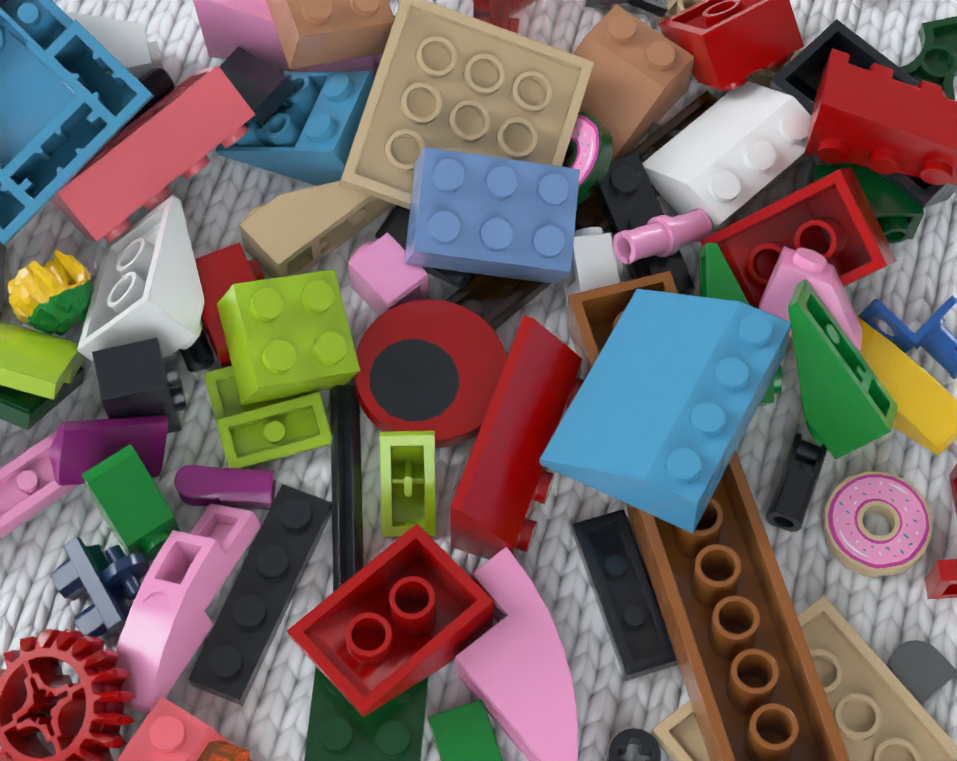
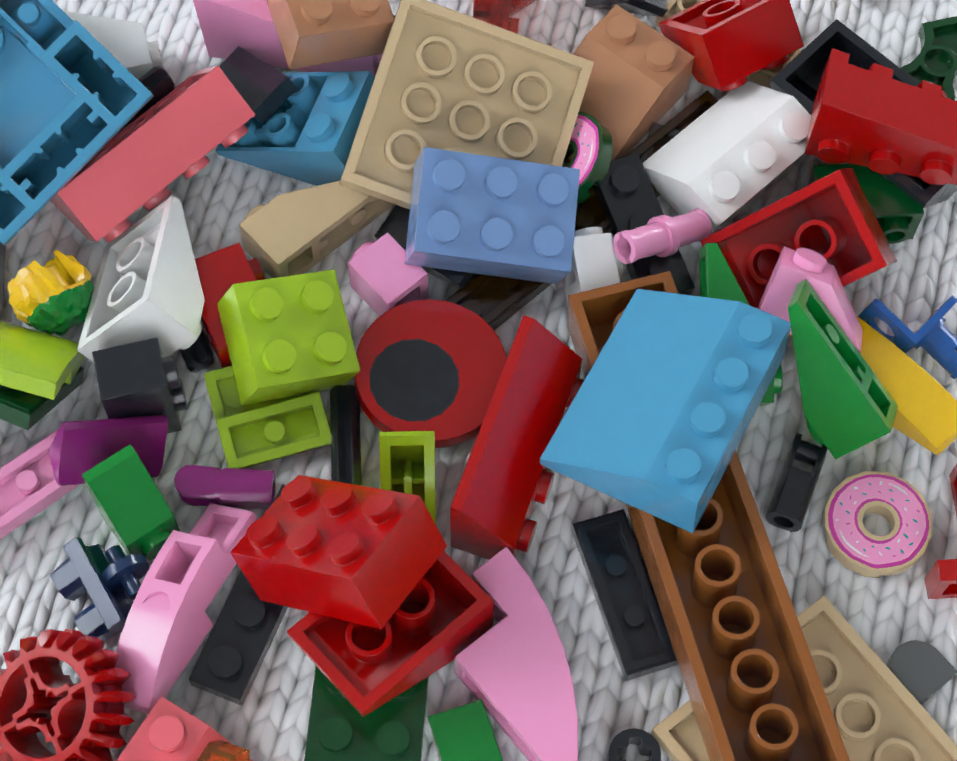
(340, 550): none -> red brick

